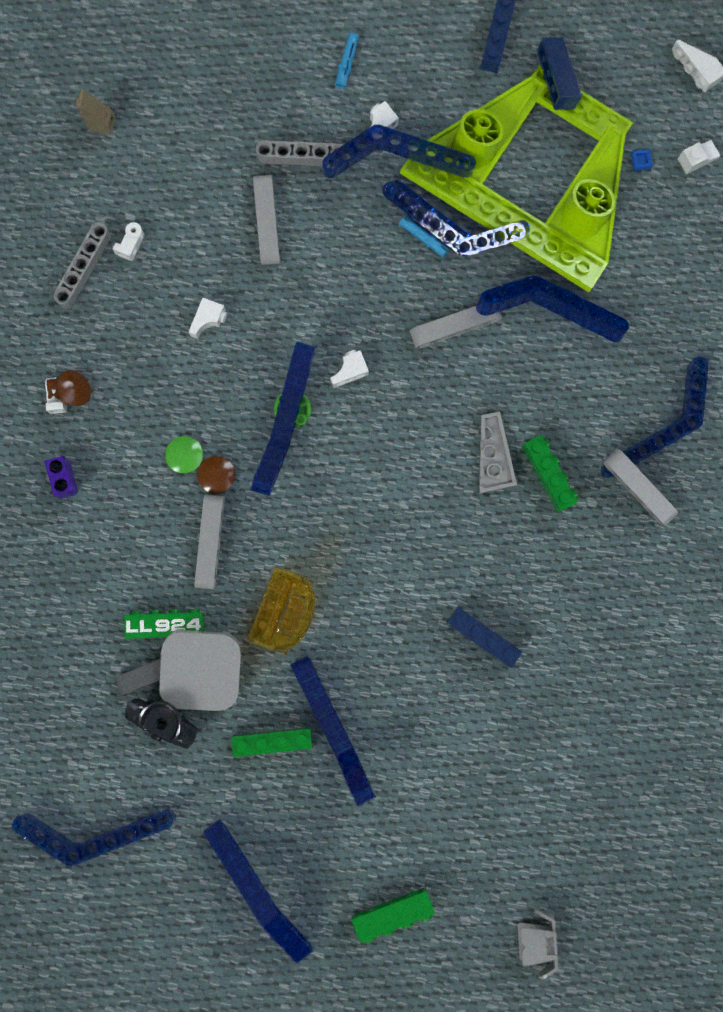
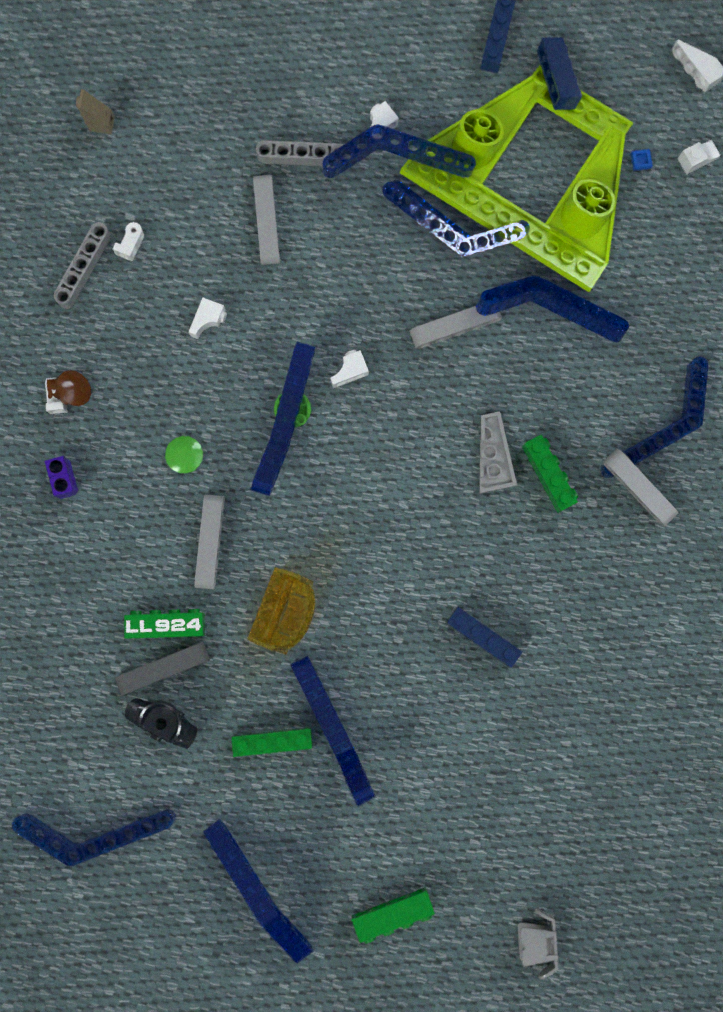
(200, 670): light grey tile -> none
(216, 474): reddish brown dish -> none
(344, 68): dark azure pin -> none
(430, 241): dark azure pin -> none

